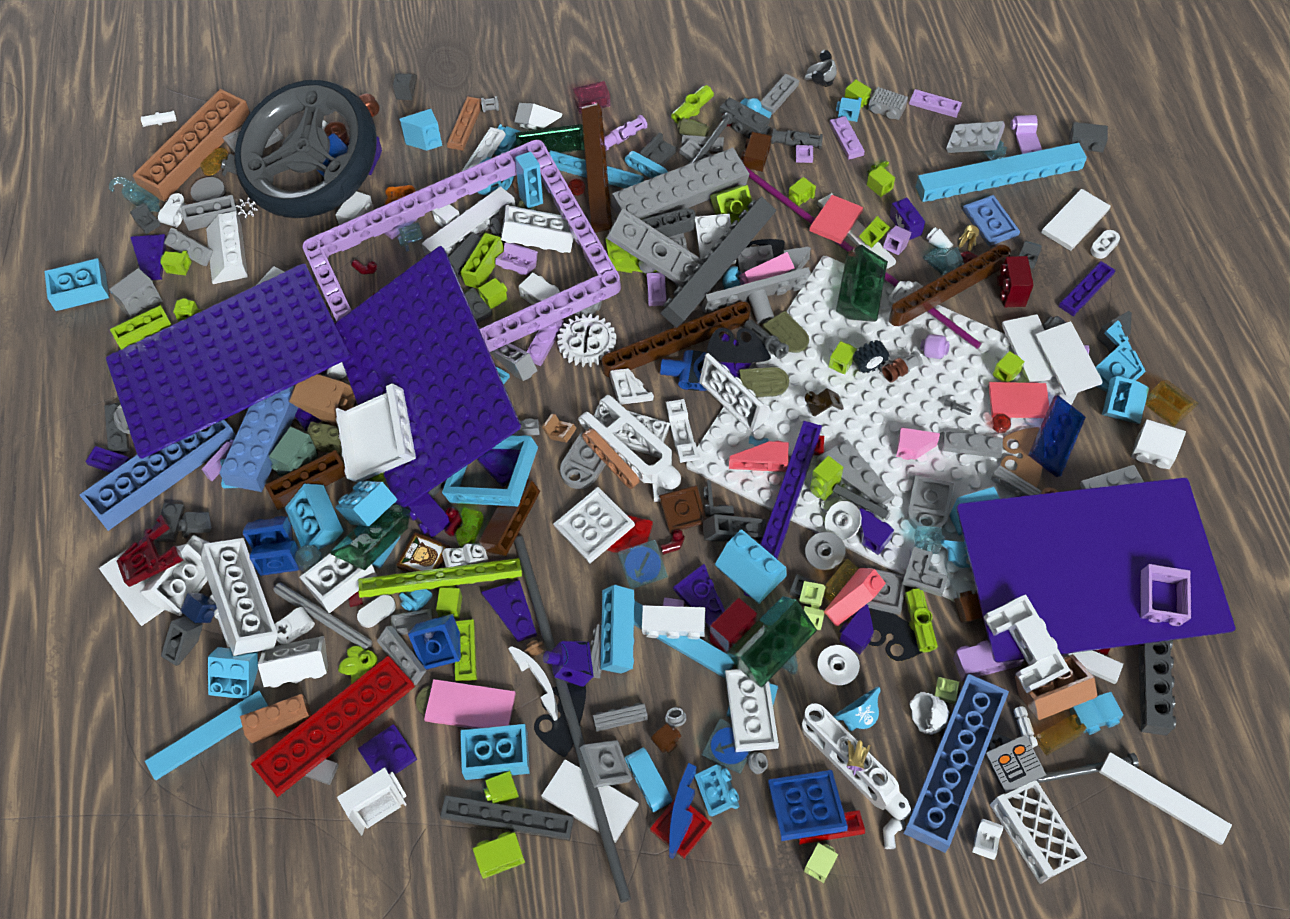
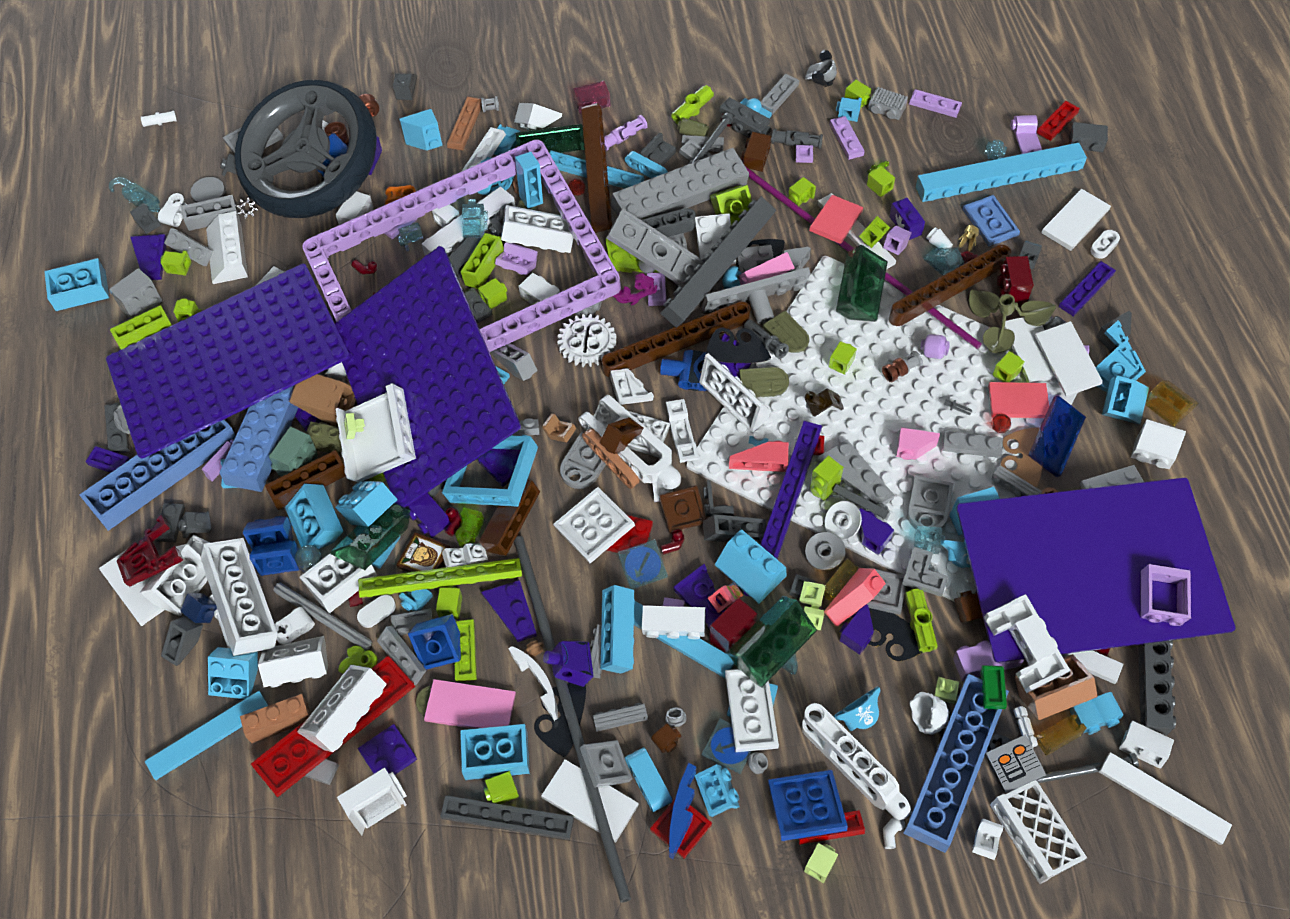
(191, 145): nougat brick -> none
(212, 163): clear yellow plate -> none
(342, 707): none -> white slope
(352, 425): none -> yellowish green tile
(474, 219): none -> clear light blue brick
(498, 854): lime brick -> none
(544, 341): lavender plate -> none
(620, 434): none -> reddish brown arch
(641, 282): none -> magenta helmet
(726, 595): none -> coral leg
(839, 656): white dish -> none
(857, 758): pearl gold piece -> none
(871, 356): black wheel -> none
(903, 289): white bracket -> none
(975, 137): light grey plate -> none
(993, 687): none -> green tile
(1002, 339): none -> olive plant
(1058, 120): none -> red plate
(1146, 744): none -> white hinge

